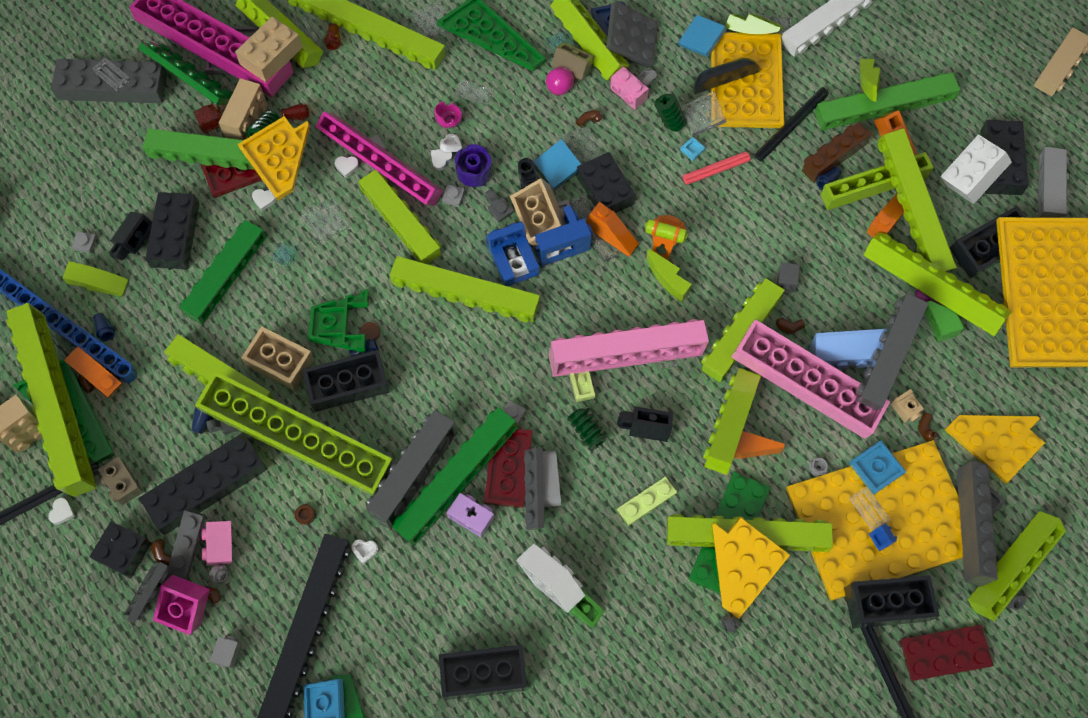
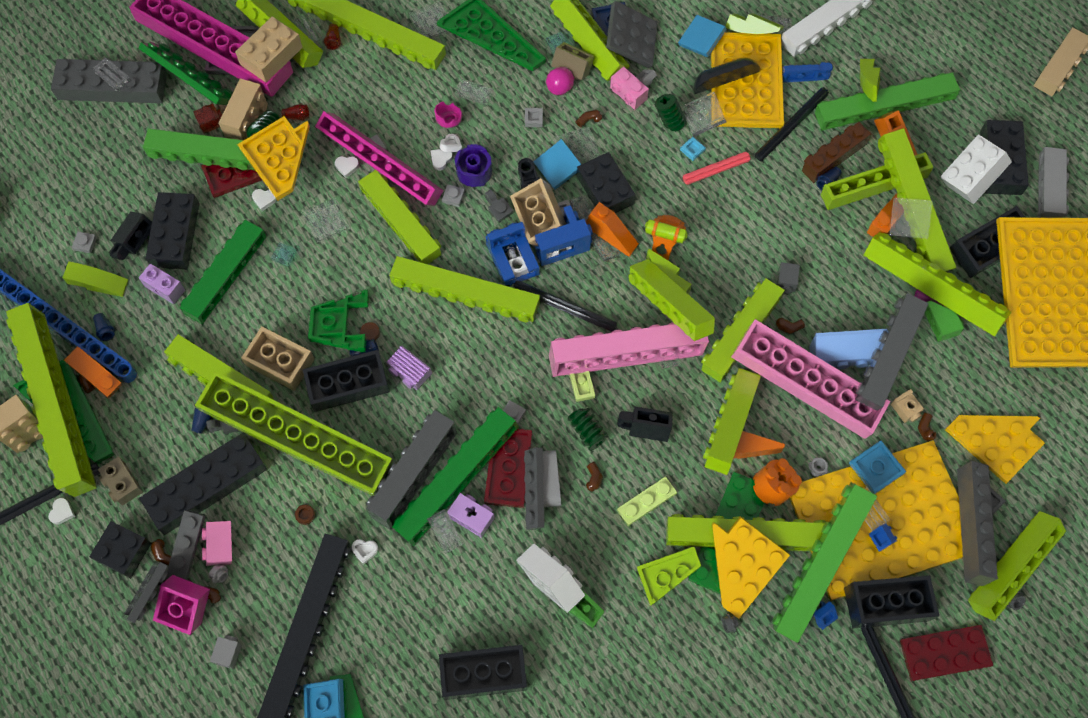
(162, 284): none -> lavender brick
(409, 368): none -> lavender brick
(445, 531): none -> clear plate
(533, 117): none -> light grey plate
(568, 307): none -> black axle
(596, 477): none -> reddish brown arm
(667, 572): none -> lime wing
(672, 300): none -> lime brick
(776, 482): none -> orange brick
(808, 72): none -> blue hinge
(824, 561): none -> bright green brick
(825, 615): none -> blue tile
(911, 218): none -> clear tile

